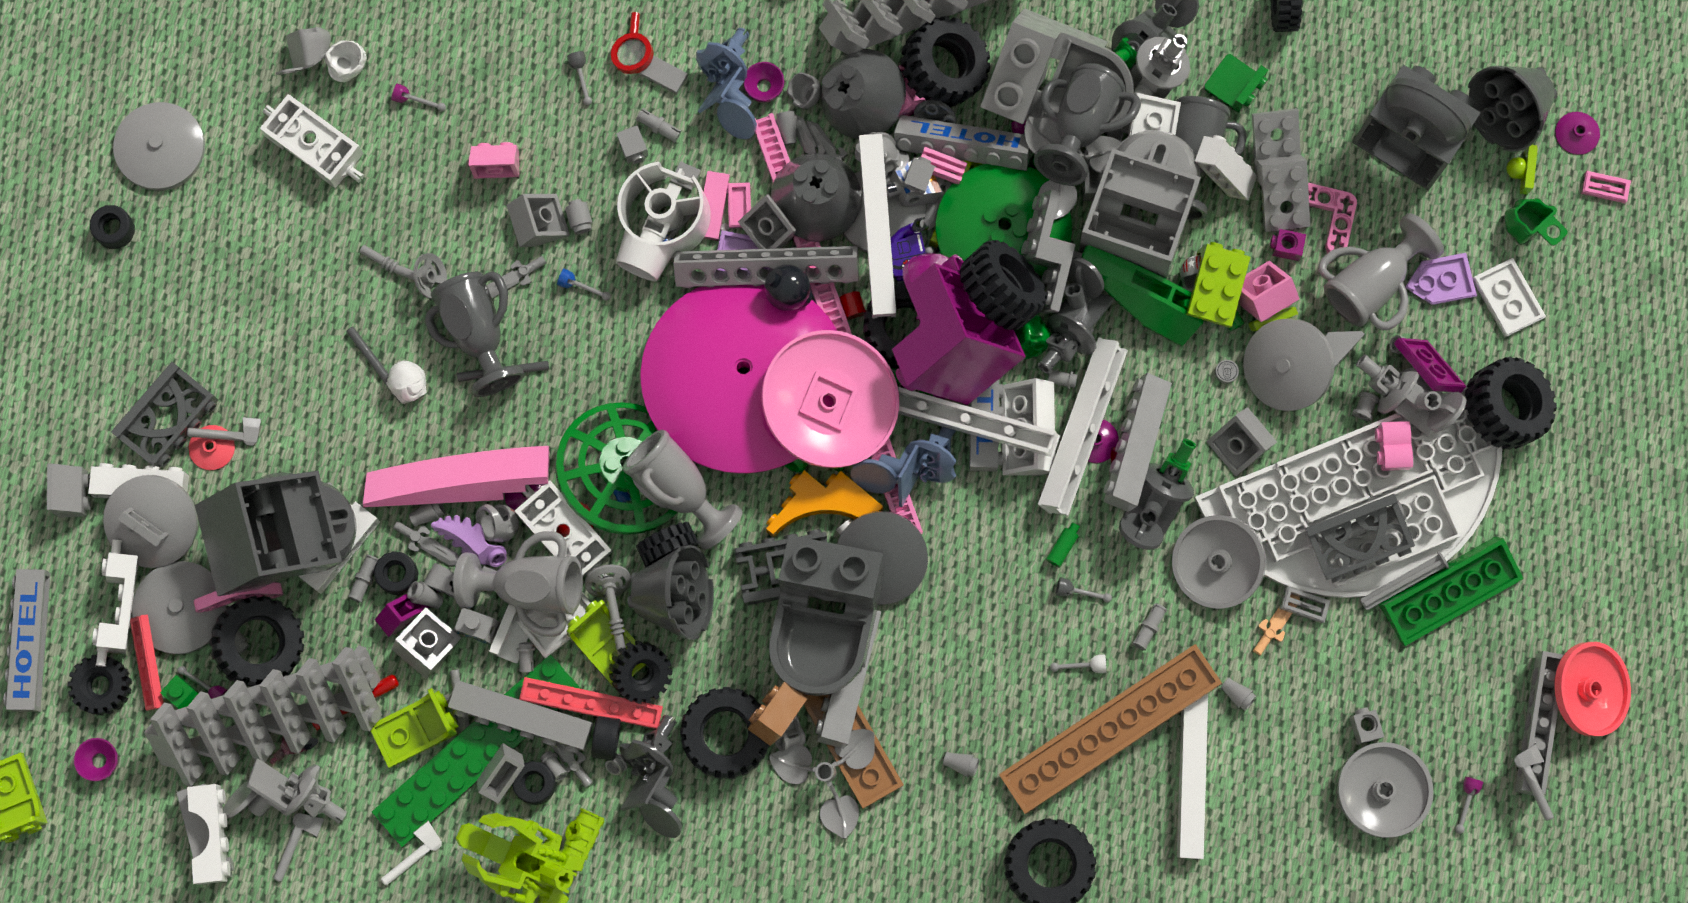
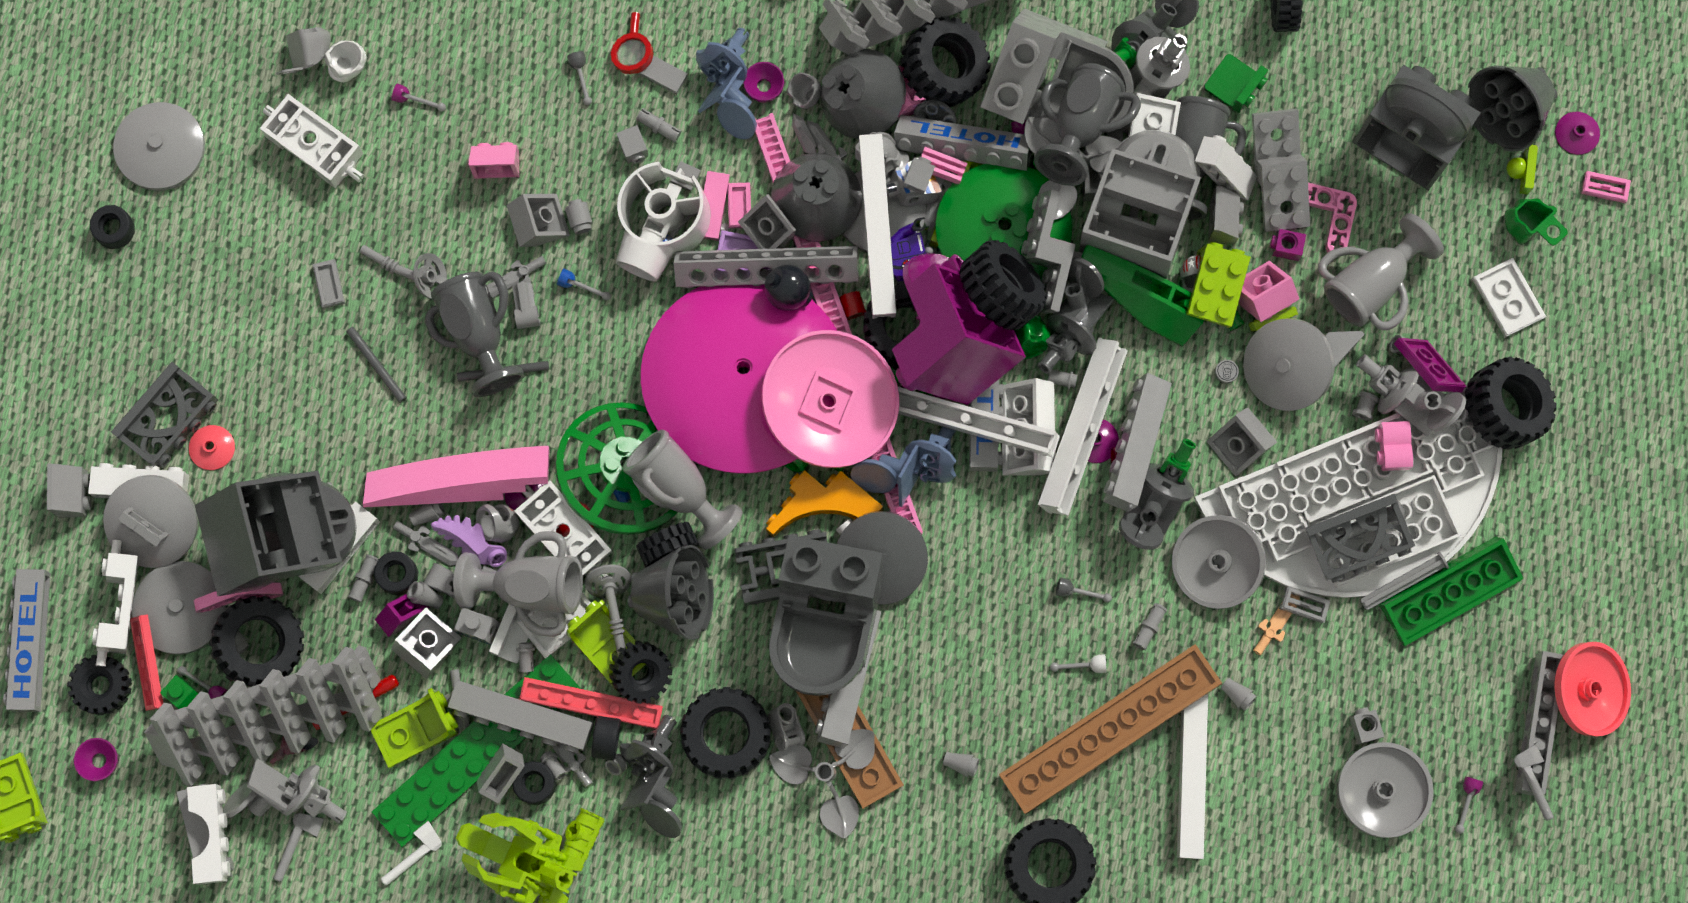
(248, 436): light grey piece -> none
(328, 283): none -> light grey tile
(407, 381): white hair -> none
(526, 312): none -> light grey piece
(777, 713): medium nougat brick -> none
(787, 126): light grey cone -> none
(1063, 545): green cylinder -> none
(1224, 216): none -> light grey slope
(1443, 280): lavender tile -> none

